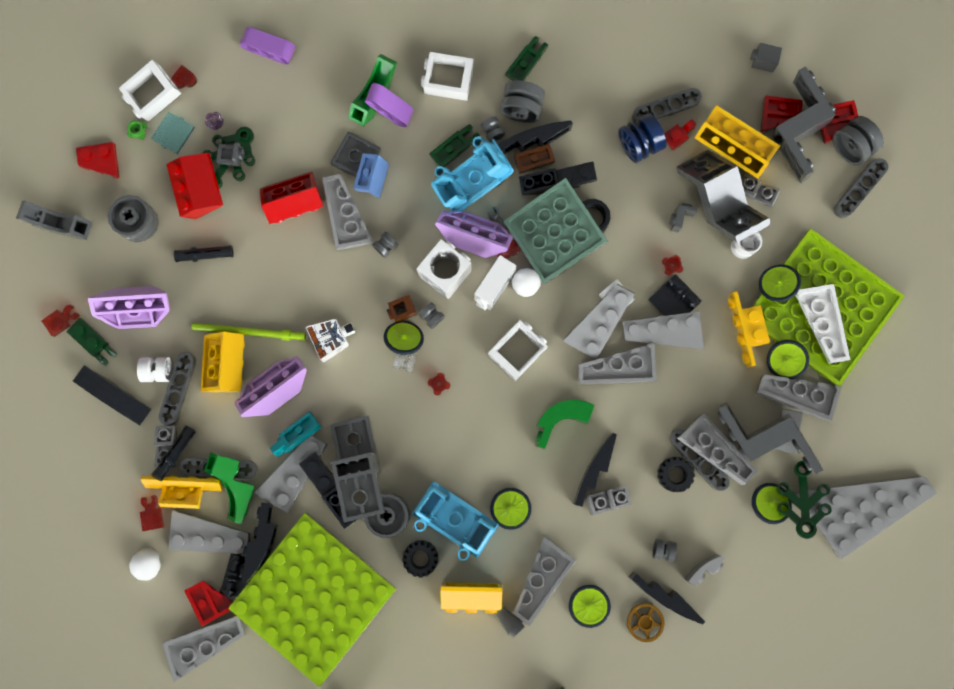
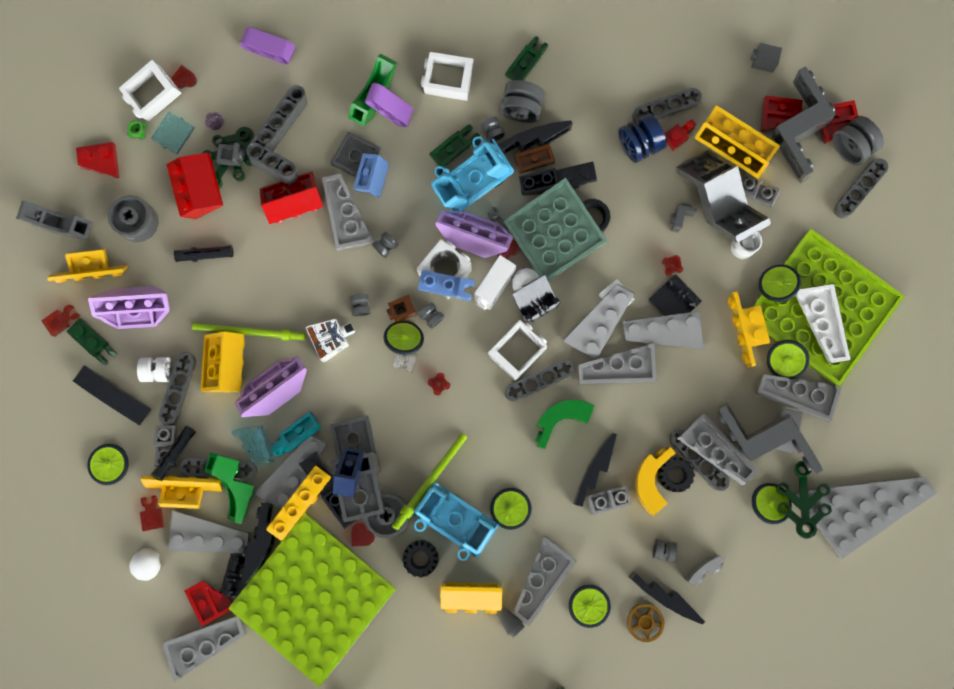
(86, 264): none -> yellow bracket
(108, 464): none -> lime wheel
(255, 444): none -> clear light blue wing
(275, 135): none -> dark grey beam
(297, 504): none -> yellow bracket
(348, 472): none -> dark blue slope
(360, 305): none -> dark grey wheel
(361, 535): none -> clear red tile
(407, 510): none -> lime bar
(445, 285): none -> medium blue plate
(535, 299): none -> hinge
(538, 378): none -> dark grey beam
(645, 480): none -> yellow arch

